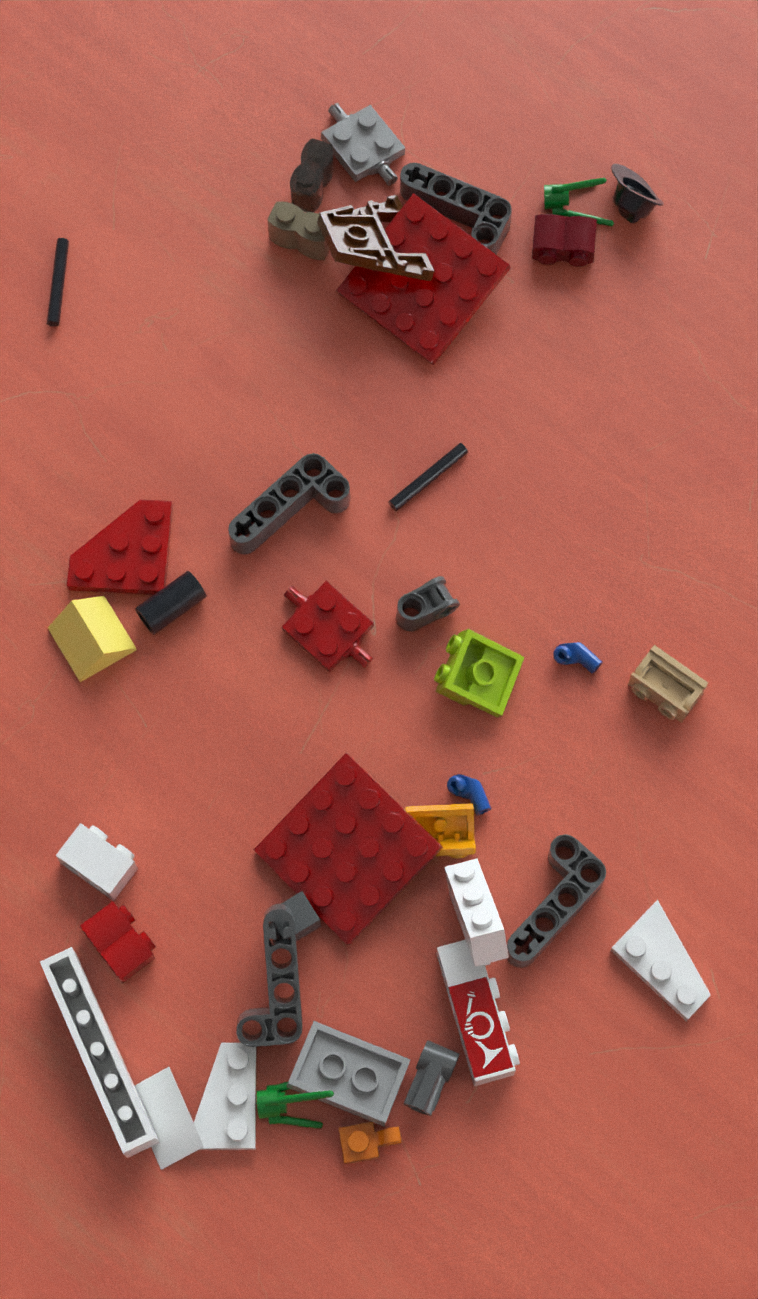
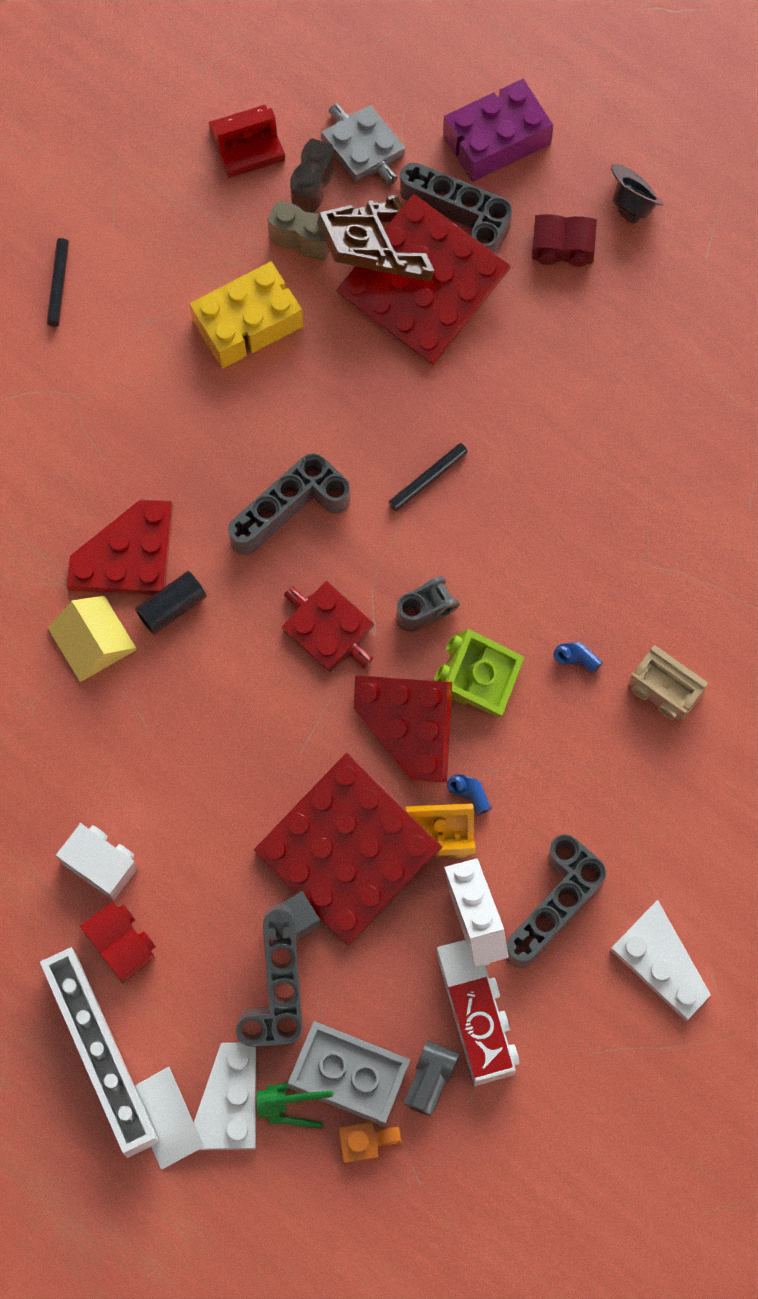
(247, 140): none -> red bracket
(248, 306): none -> yellow piece
(409, 721): none -> red plate
(497, 130): none -> magenta piece
(558, 196): green plant -> none

